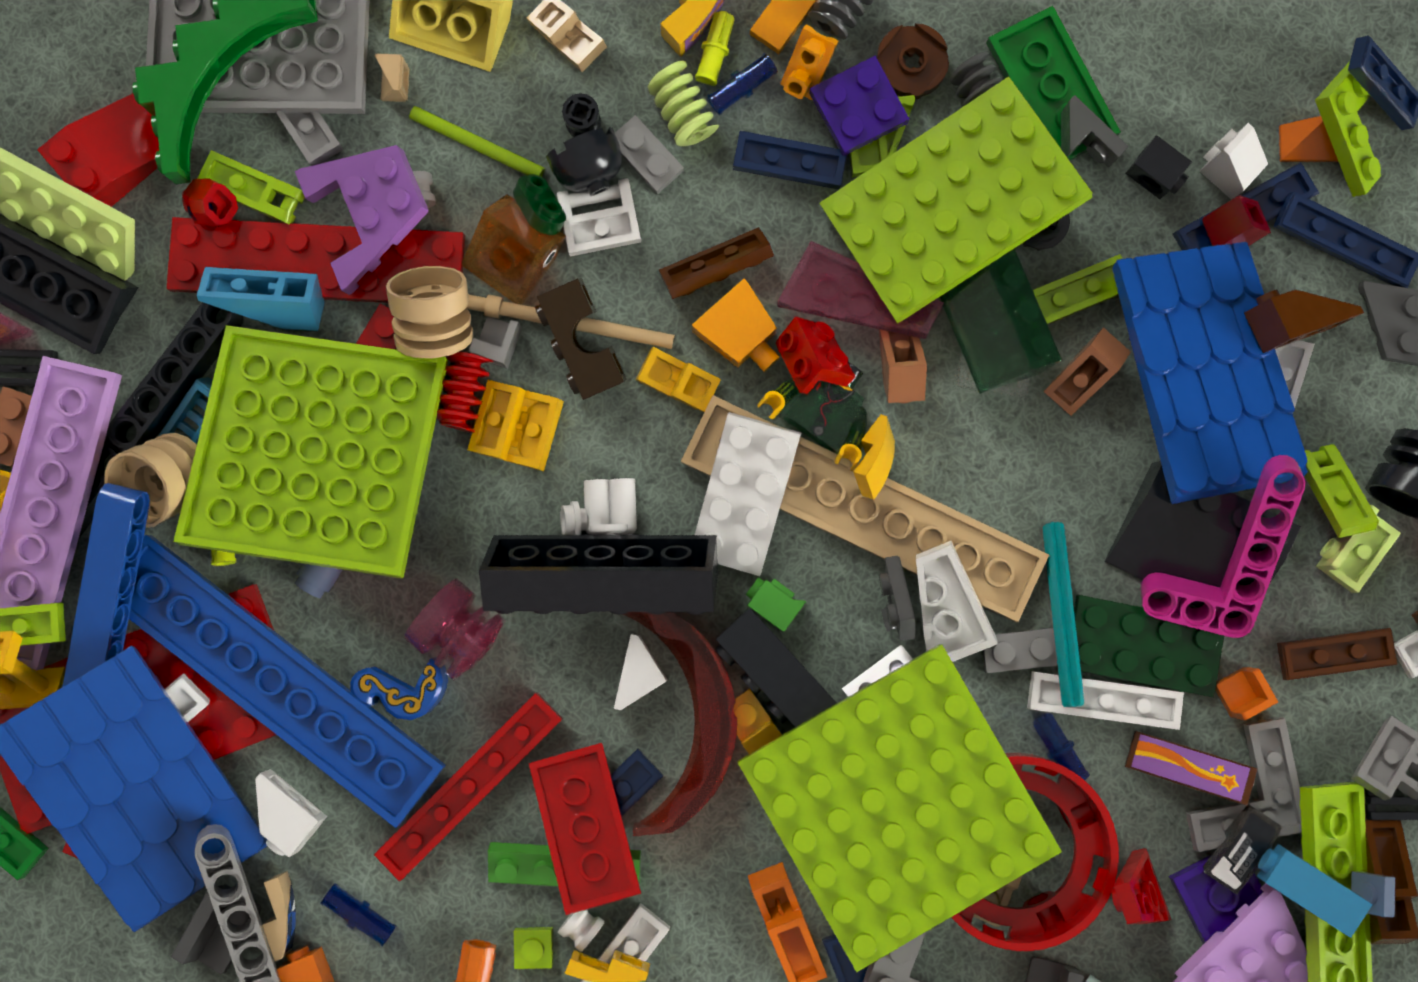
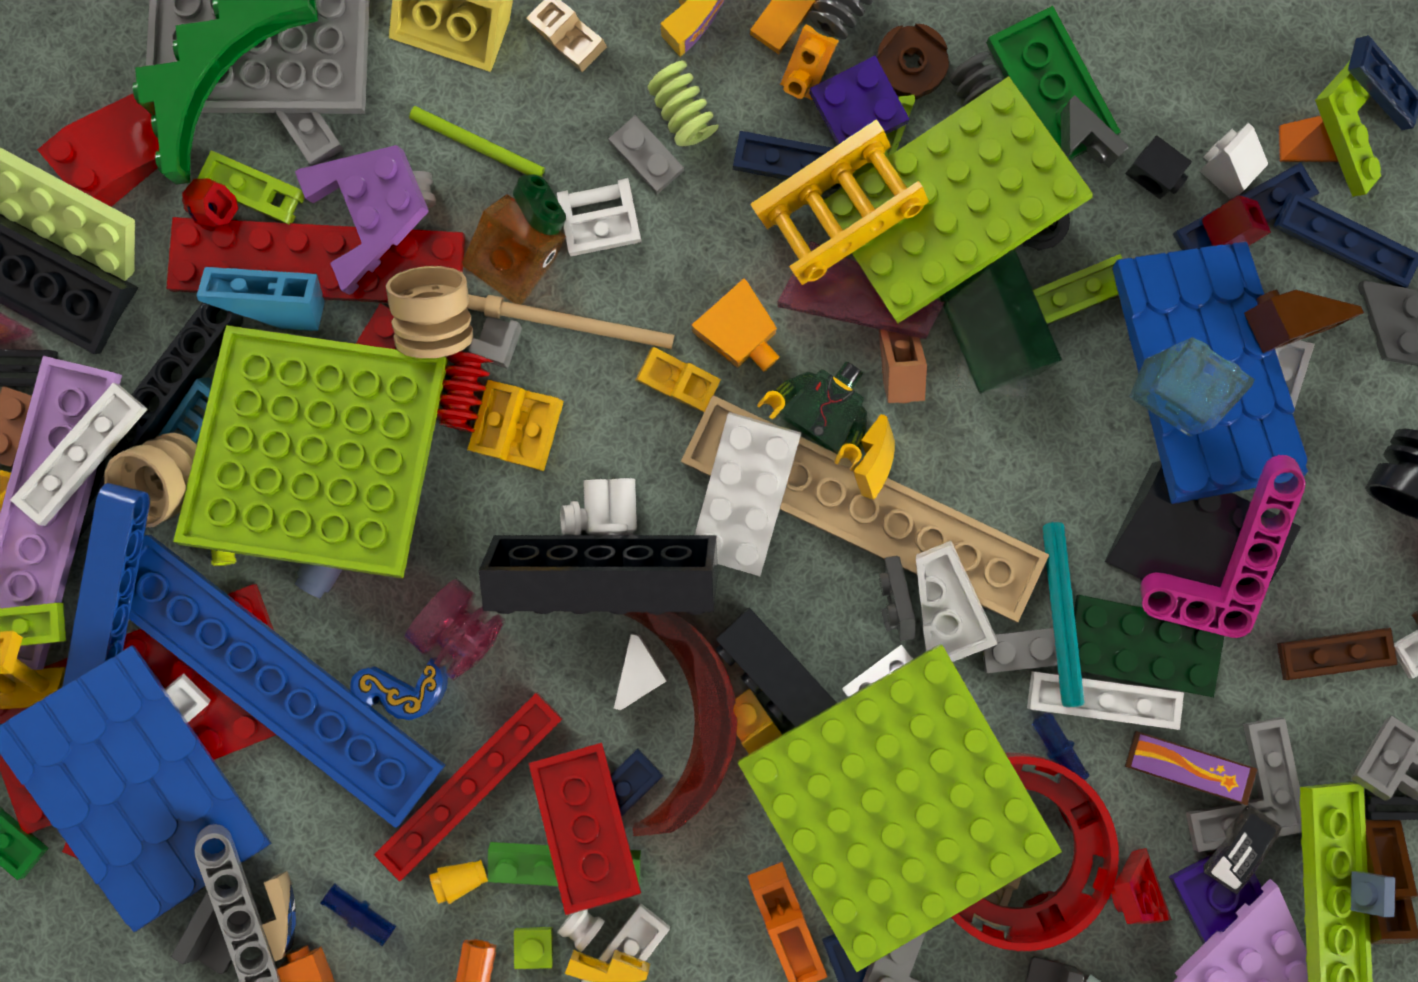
(78, 454): none -> white plate
(284, 814): white slope -> none
(394, 77): tan slope -> none
(457, 880): none -> yellow cone
(583, 121): black wheel -> none
(587, 161): black cylinder -> none
(589, 370): dark brown arch -> none
(715, 48): neon yellow axle -> none
(716, 263): reddish brown plate -> none
(742, 83): clear blue pin -> none
(774, 602): bright green window -> none
(813, 355): red bracket -> none
(820, 175): none -> yellow fence
(1088, 371): nougat slope -> none
(1190, 386): none -> clear light blue slope
(1245, 693): orange panel -> none
(1313, 889): dark azure brick -> none
(1339, 492): lime plate -> none
(1356, 556): yellowish green bracket -> none

